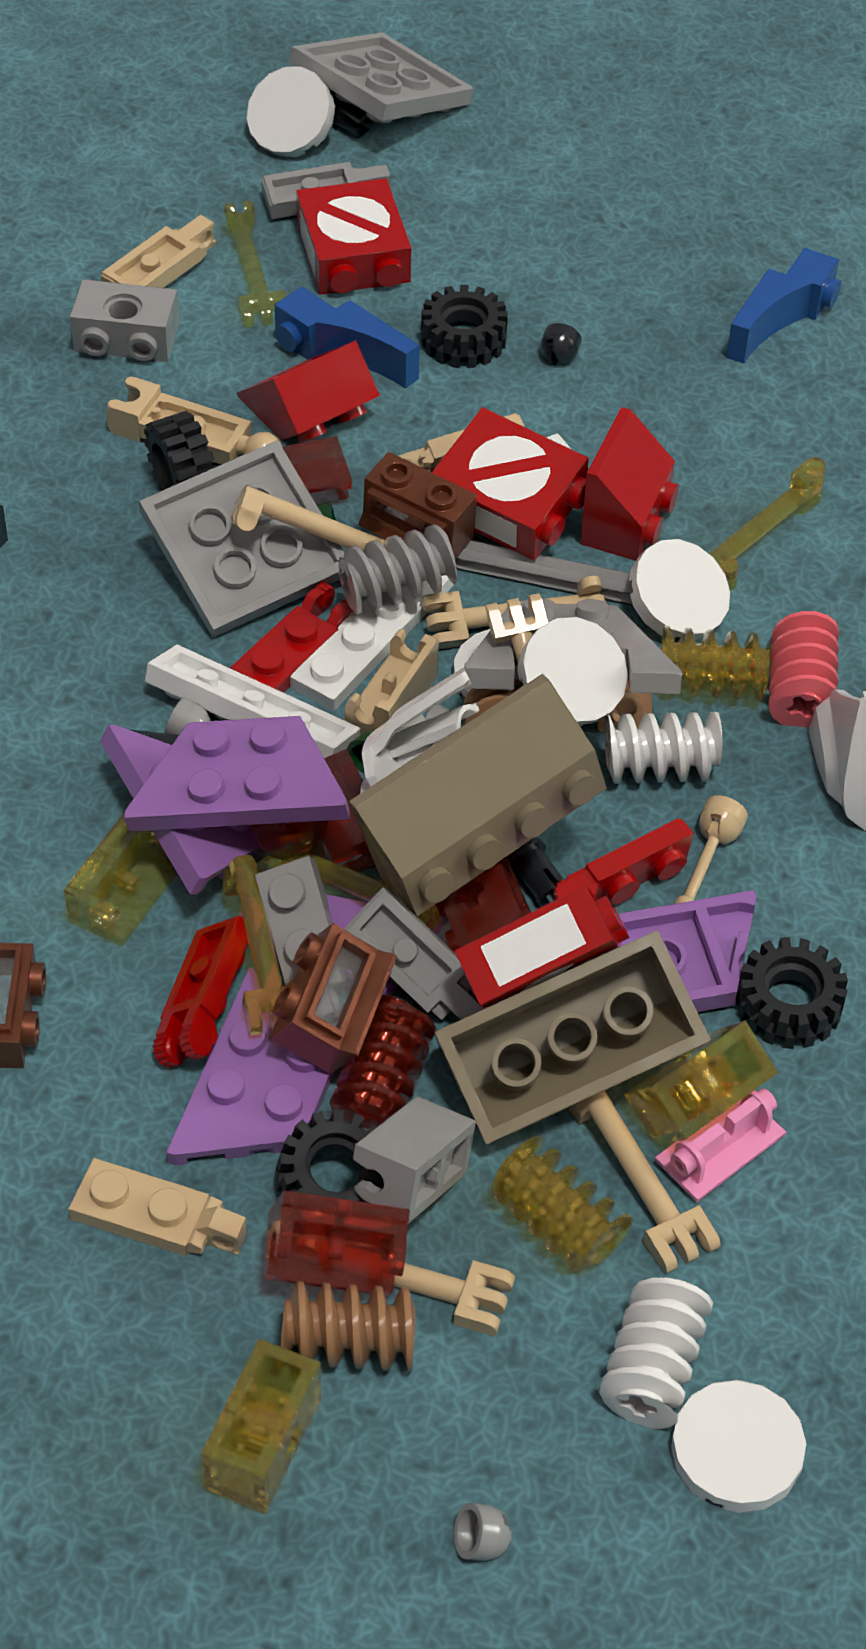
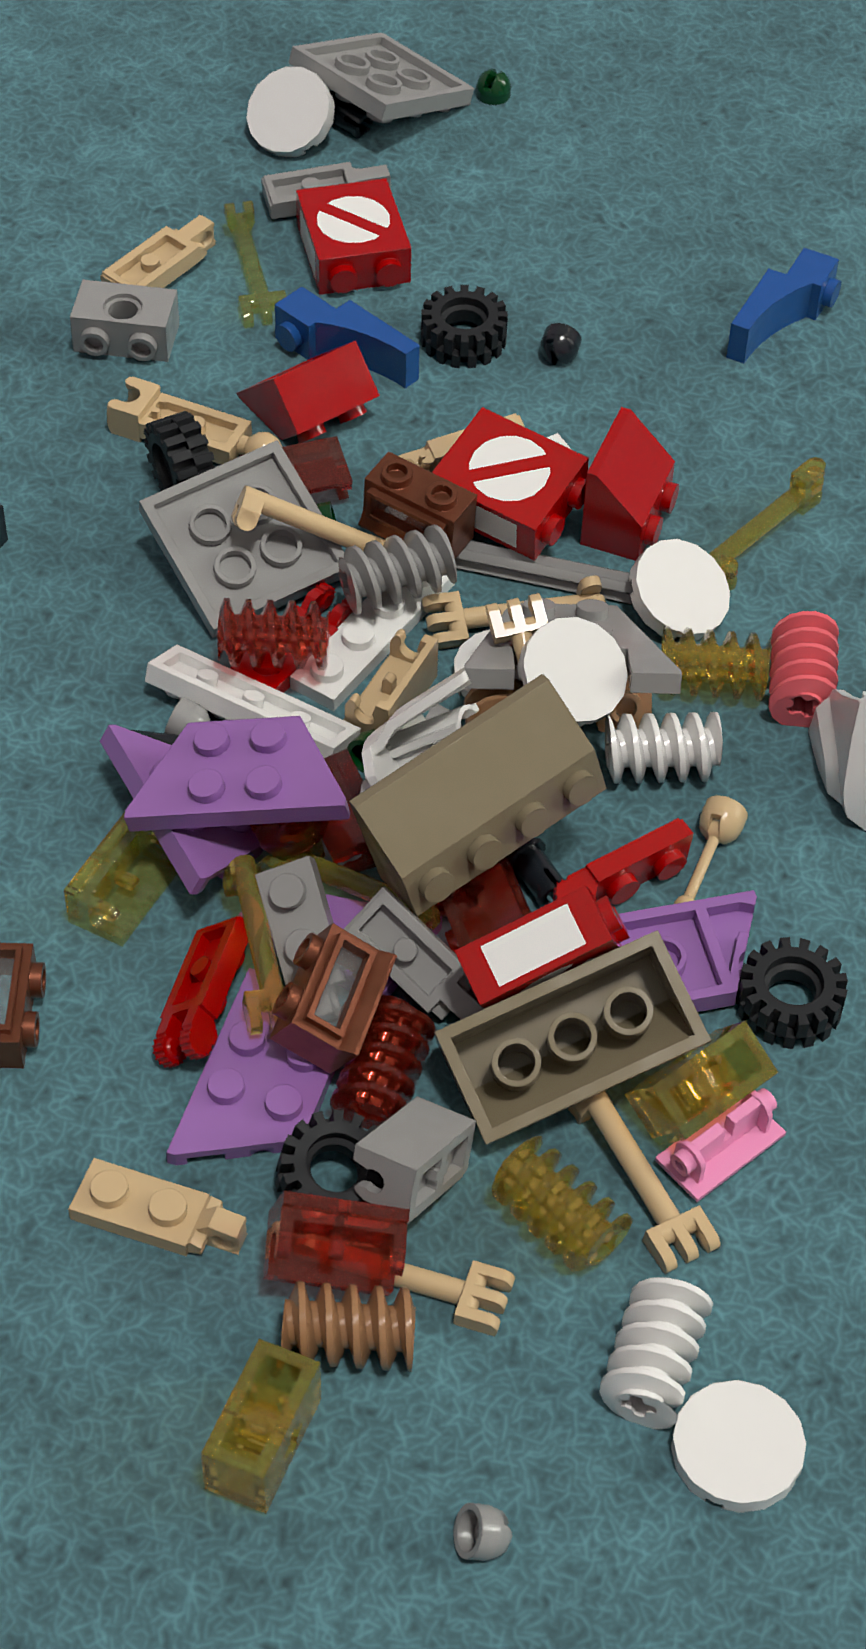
(273, 634): none -> clear red piece
(500, 86): none -> dark green hinge

